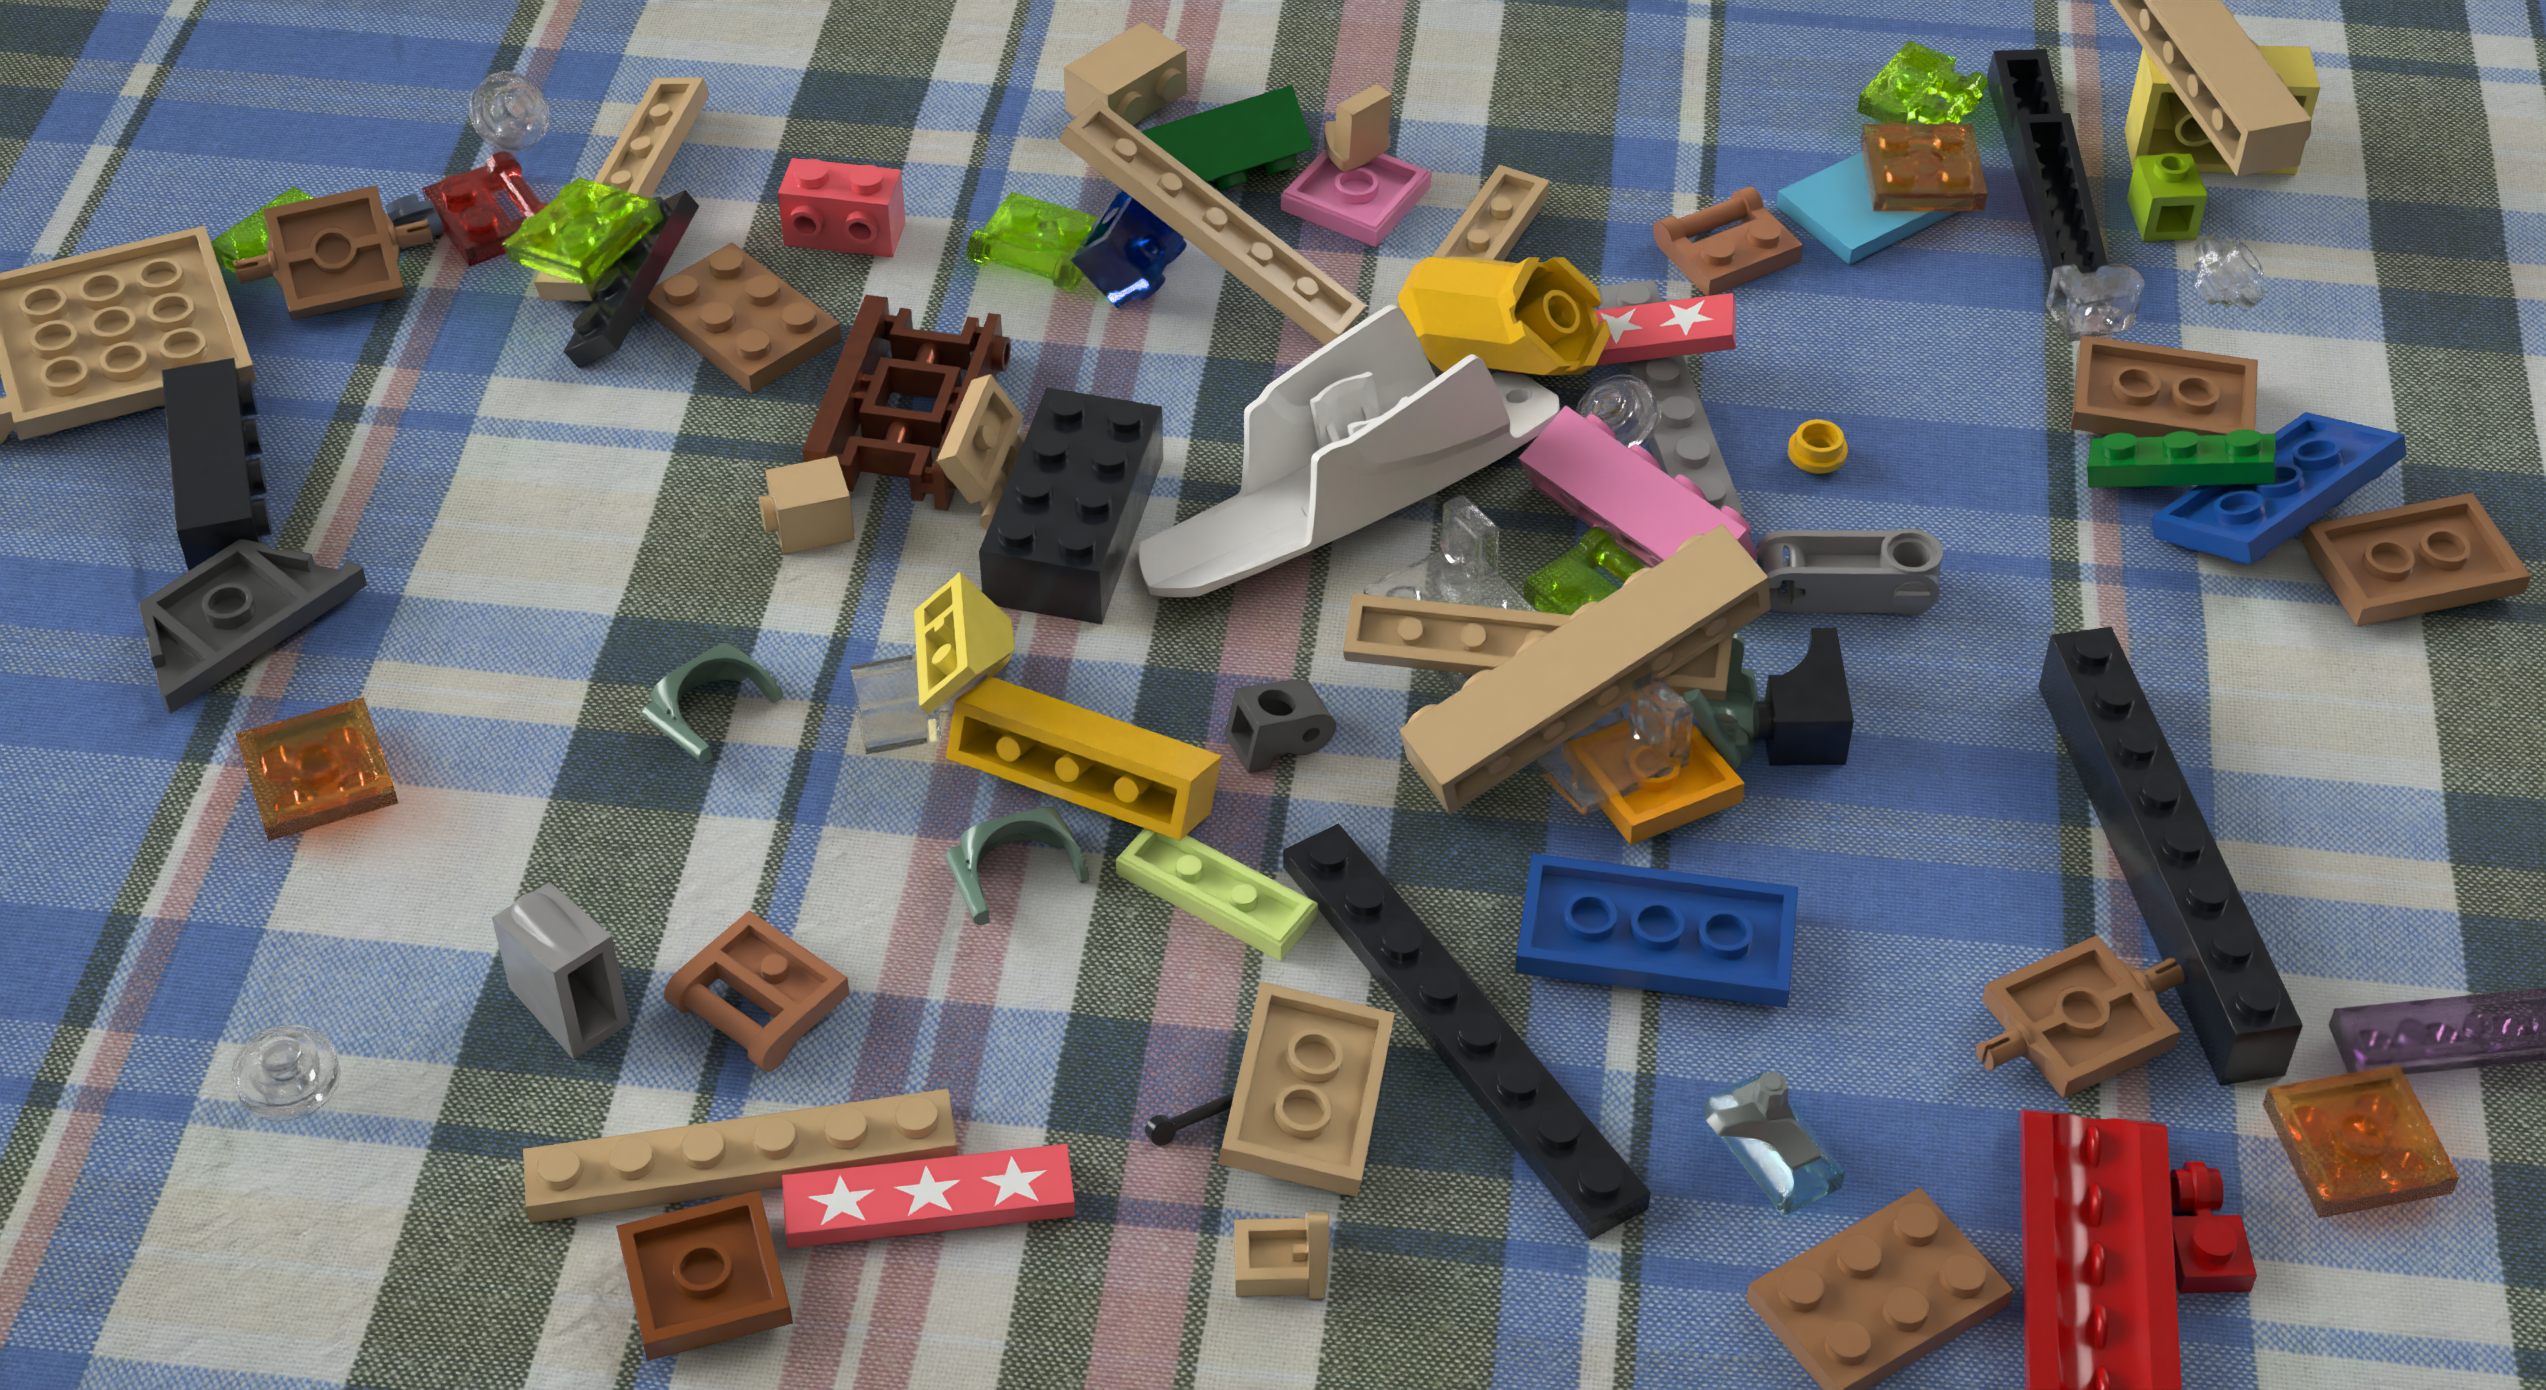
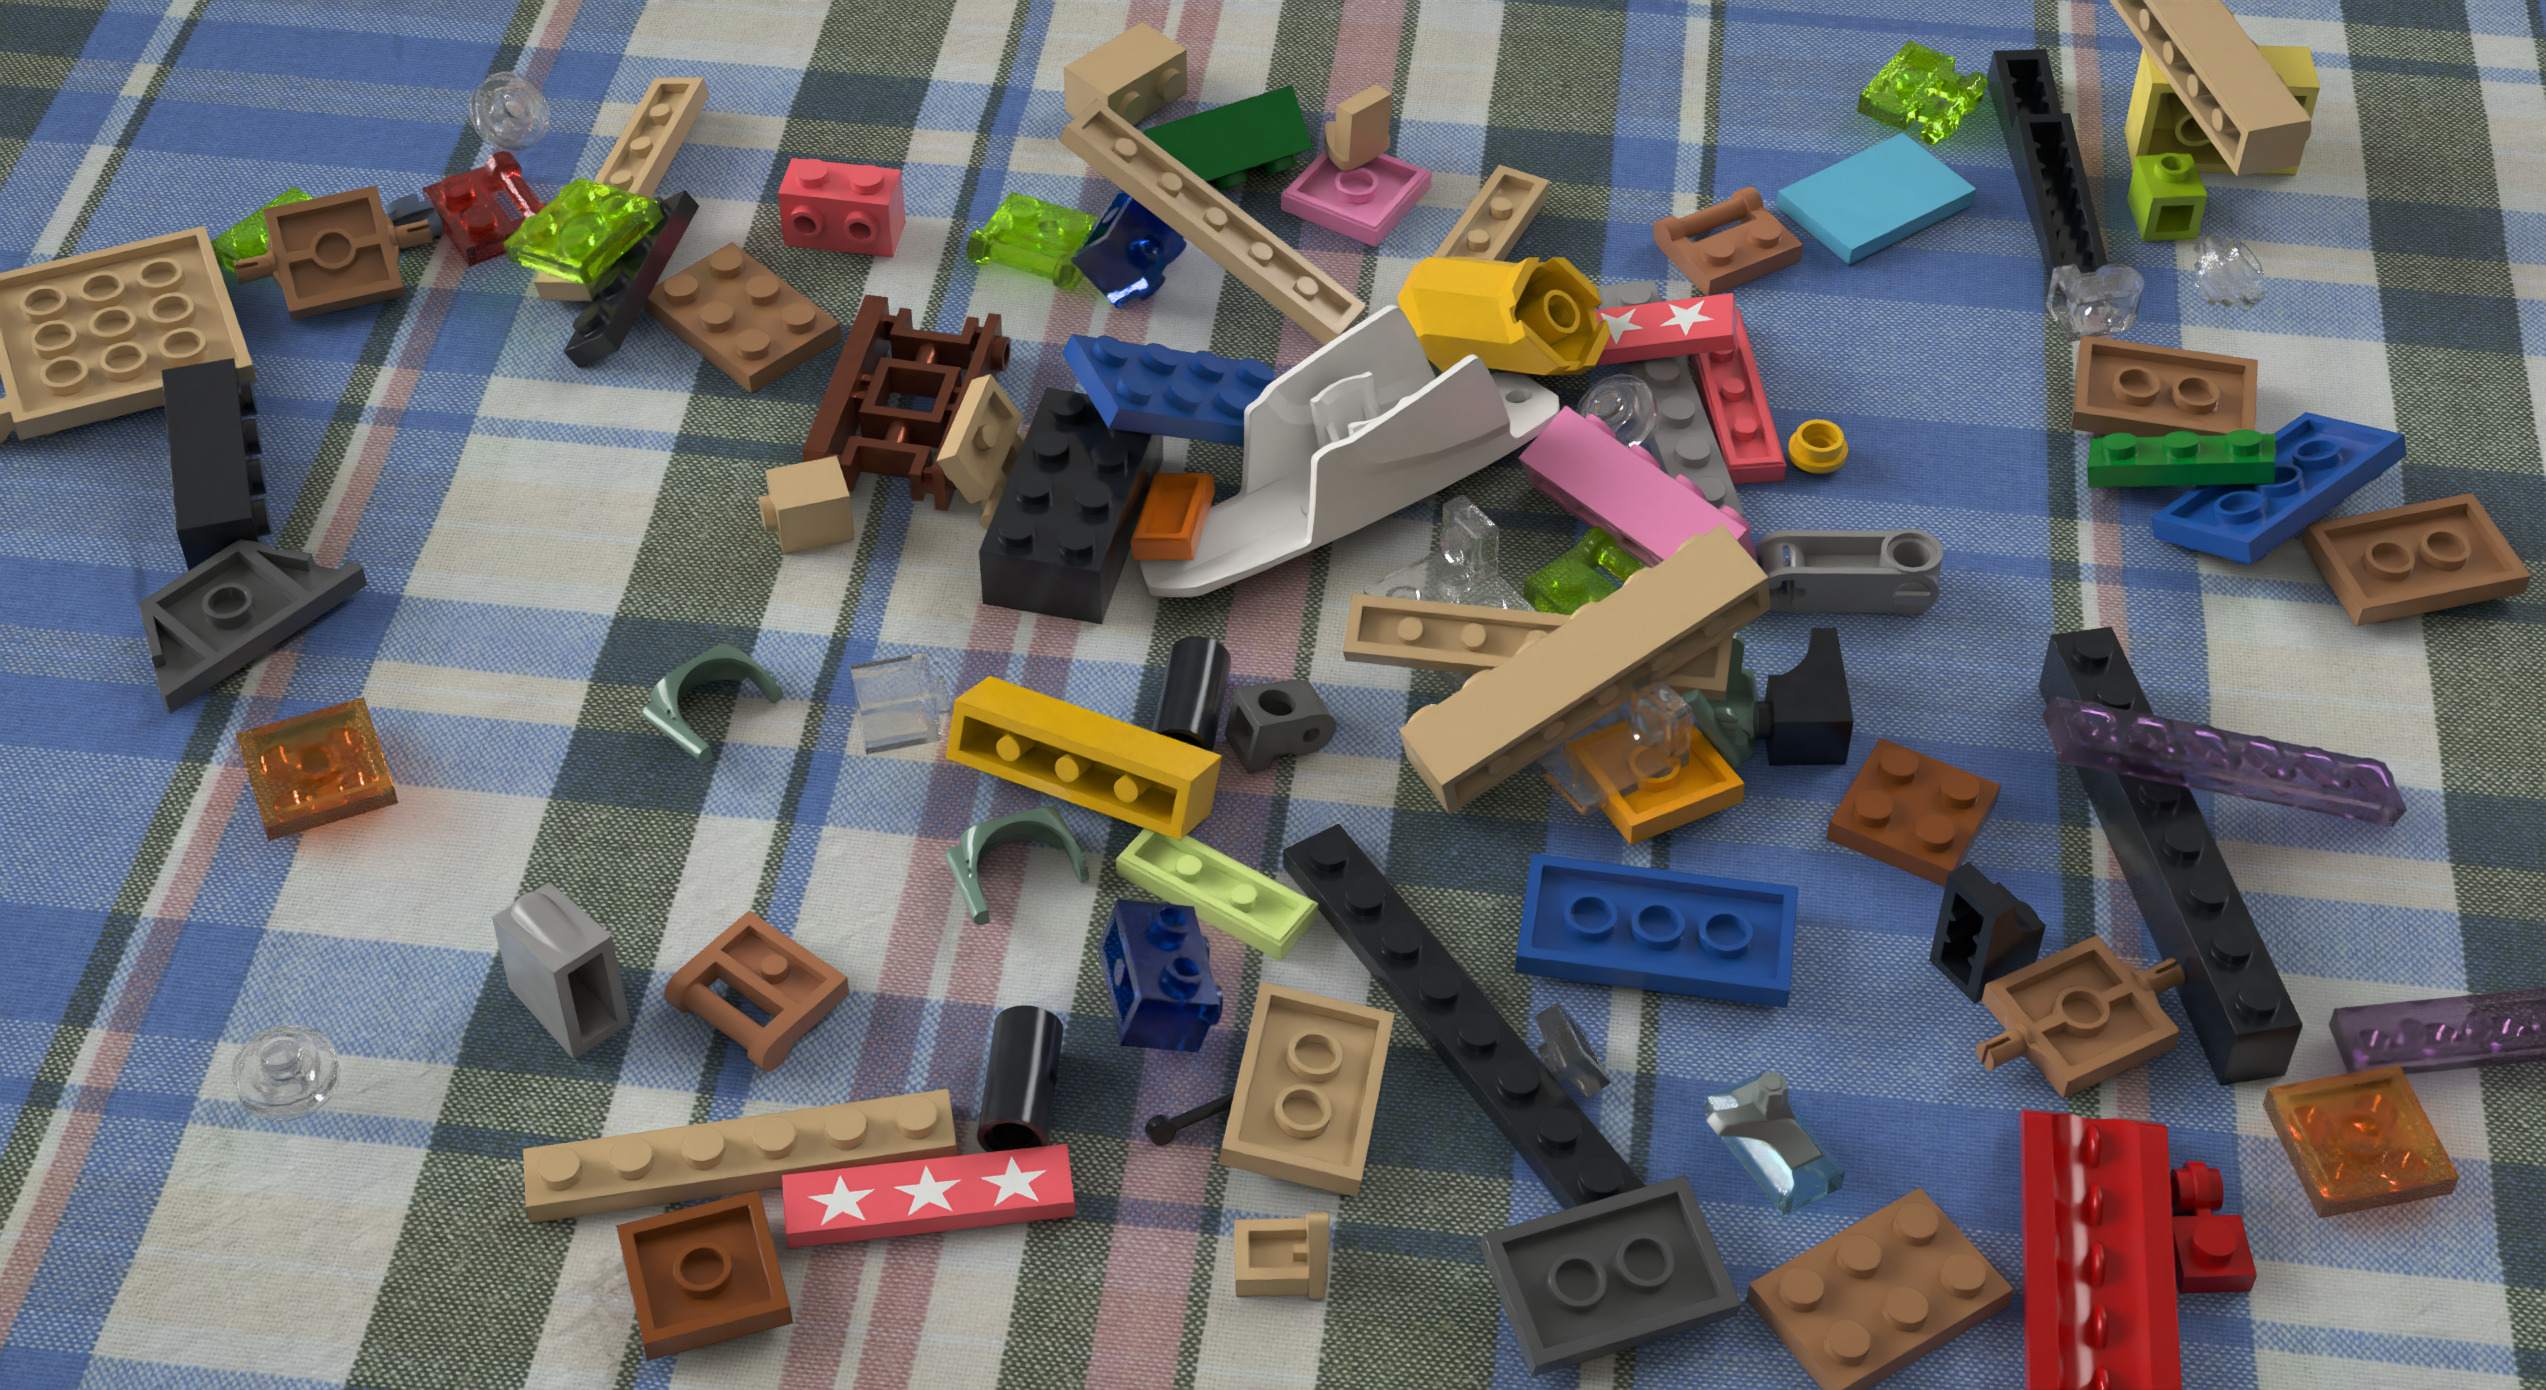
(958, 641): light yellow slope -> none
(1020, 1079): none -> black pin
(1159, 976): none -> clear blue brick
(1167, 388): none -> blue plate
(1173, 516): none -> orange tile
(1193, 691): none -> black pin
(1569, 1051): none -> clear smoke plate
(1609, 1275): none -> dark grey plate
(1739, 411): none -> coral tile
(1913, 812): none -> dark orange plate
(1923, 167): clear orange plate -> none
(1982, 932): none -> black arch
(2222, 761): none -> clear purple plate

